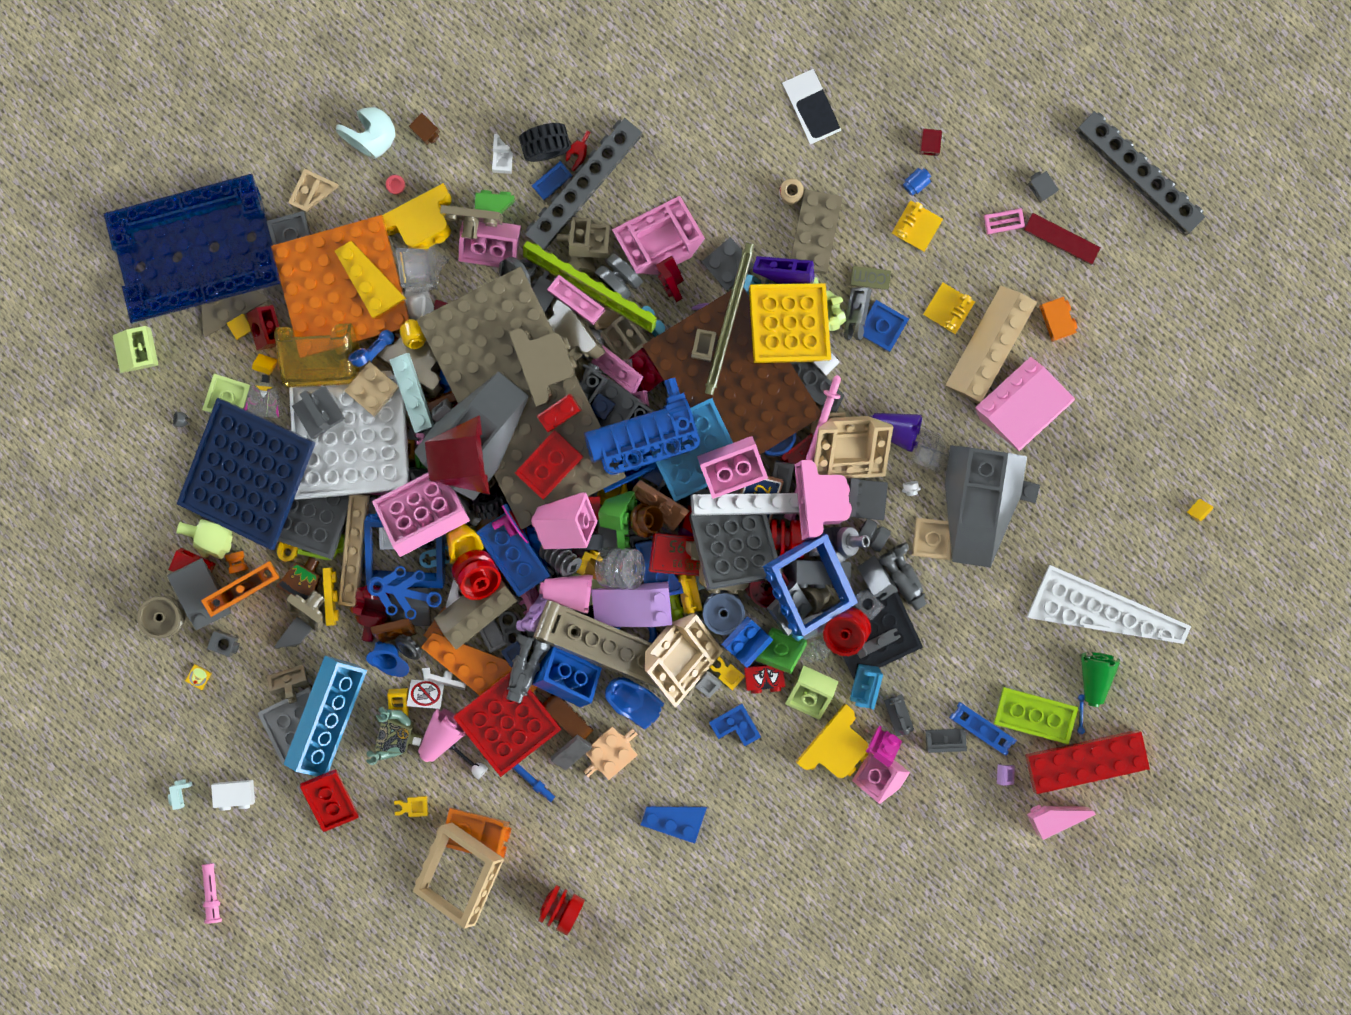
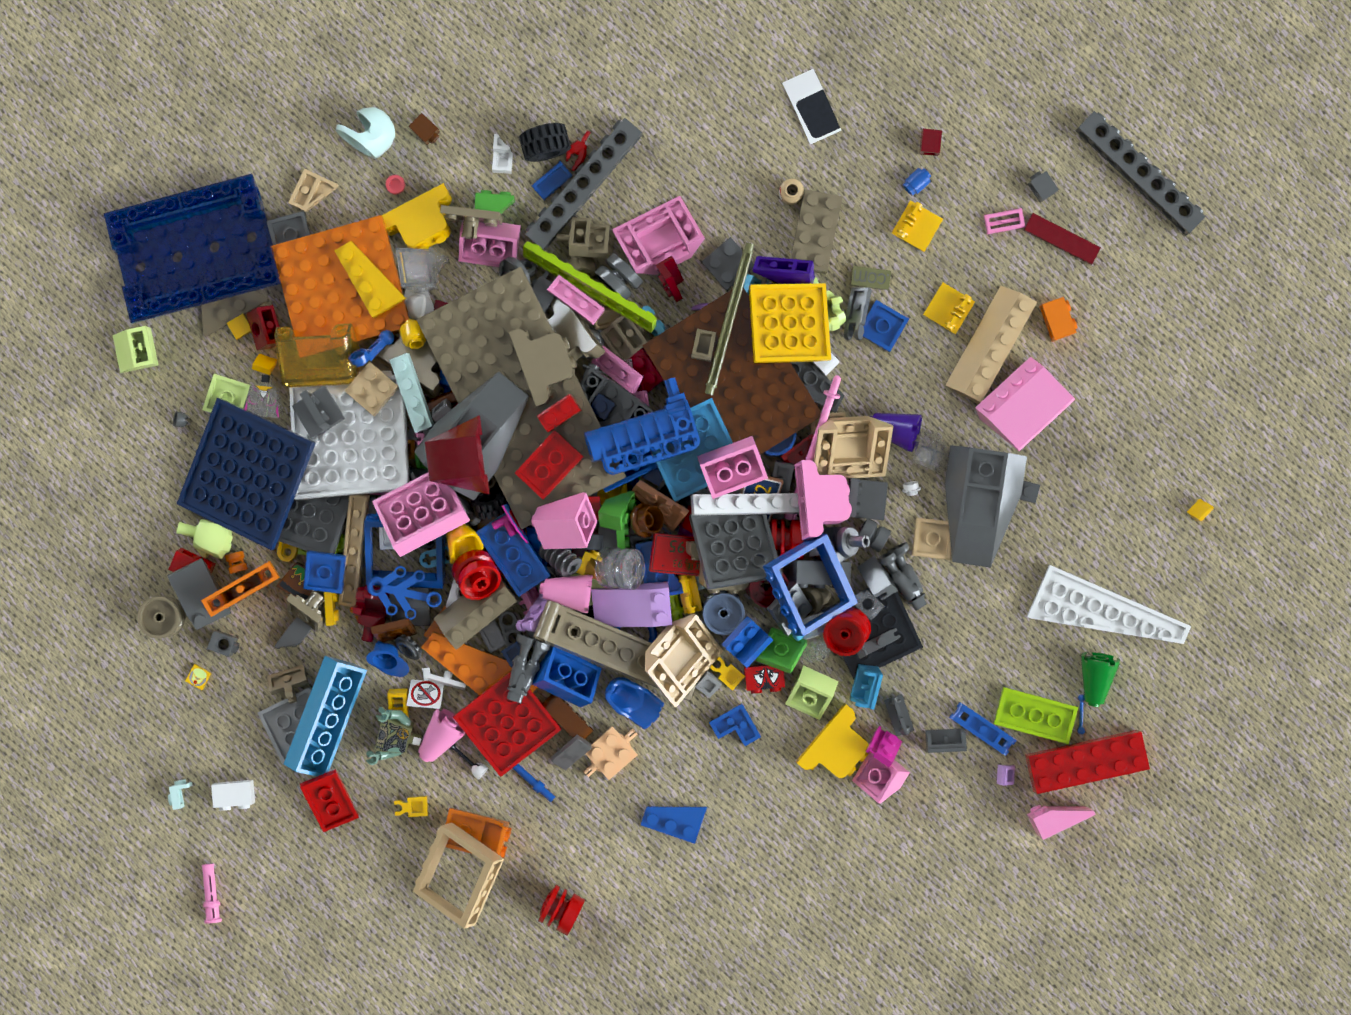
(324, 572): none -> blue tile

